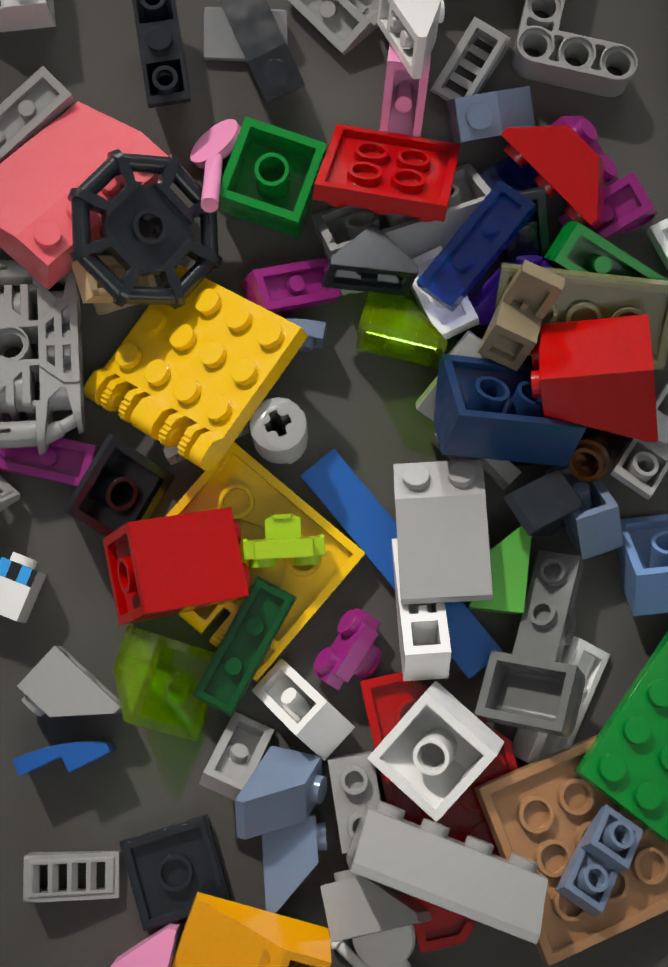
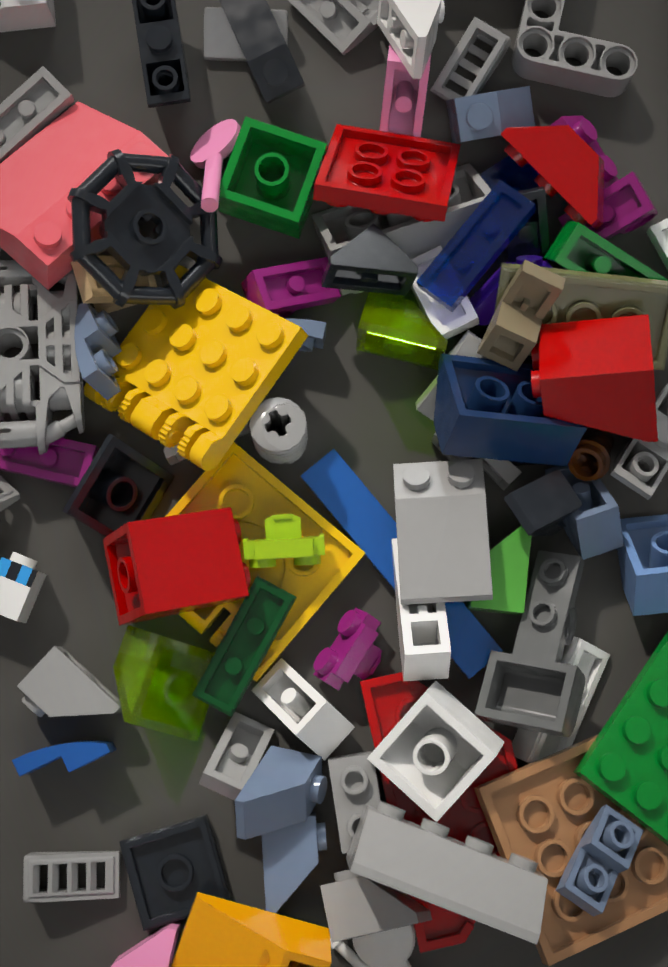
(95, 349): none -> sand blue slope

